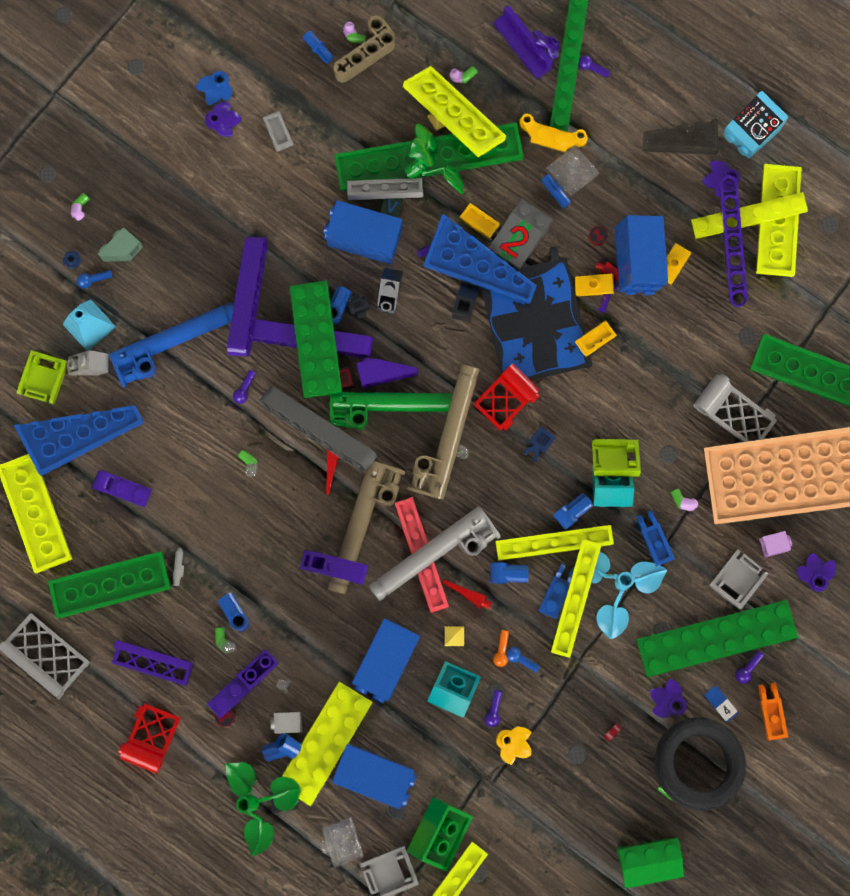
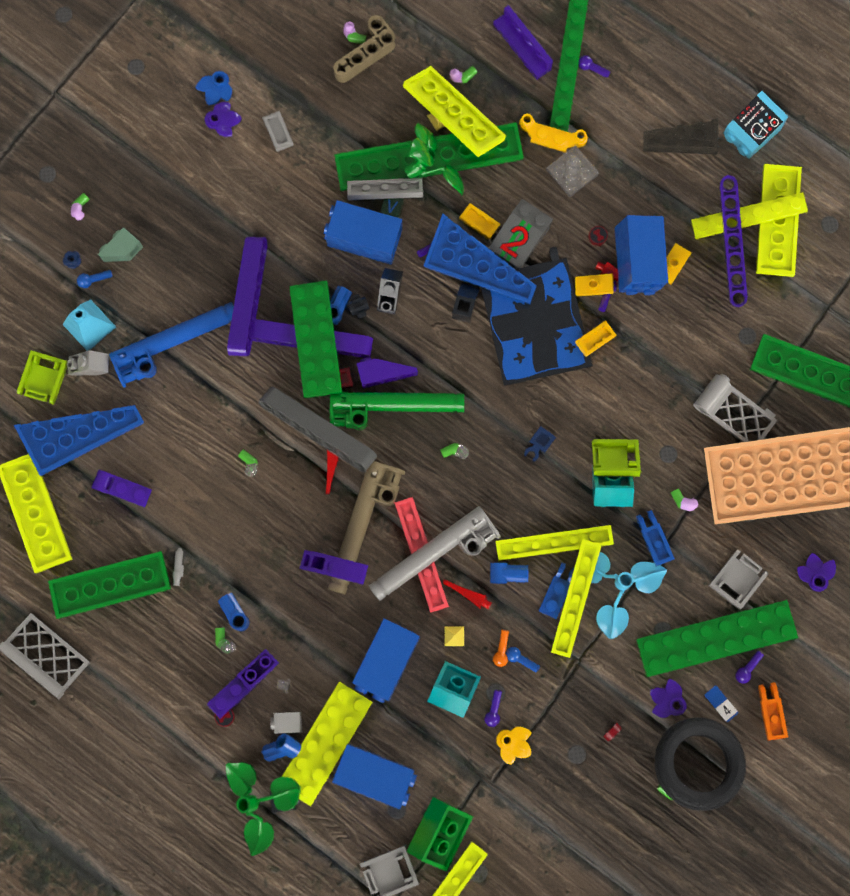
(144, 754): red piece -> none
(149, 654): dark purple fence -> none
(240, 395): dark purple bar -> none
(318, 47): blue axle -> none
(341, 842): clear plate -> none
(436, 477): dark tan piece -> none
(519, 386): red piece -> none
(550, 44): dark purple plate -> none
(556, 191): blue axle -> none
(570, 513): blue piece -> none
(650, 862): green slope -> none
(719, 170): dark purple plate -> none
(775, 544): lavender brick -> none

